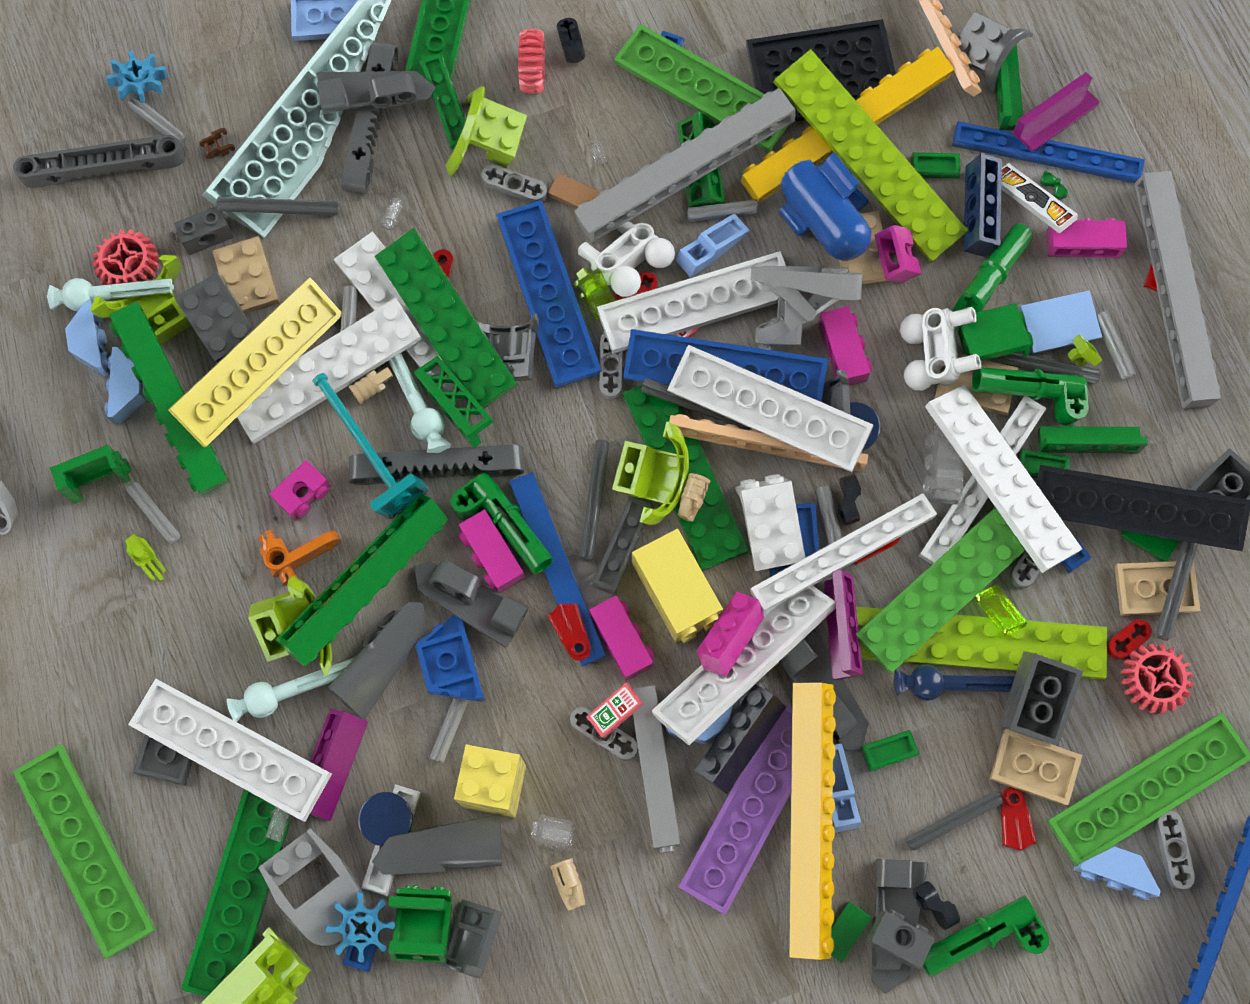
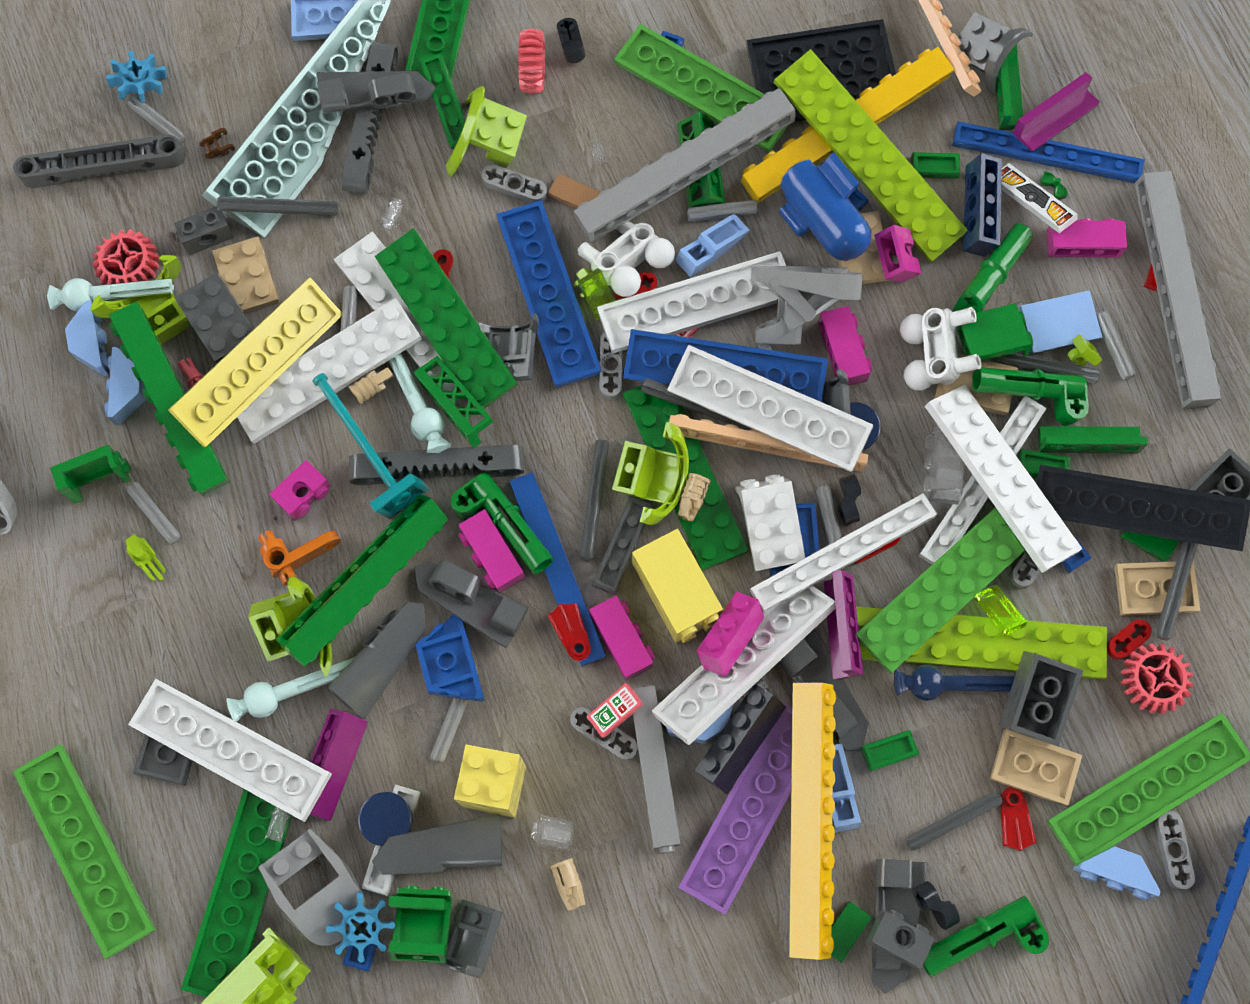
(190, 372): none -> coral axle

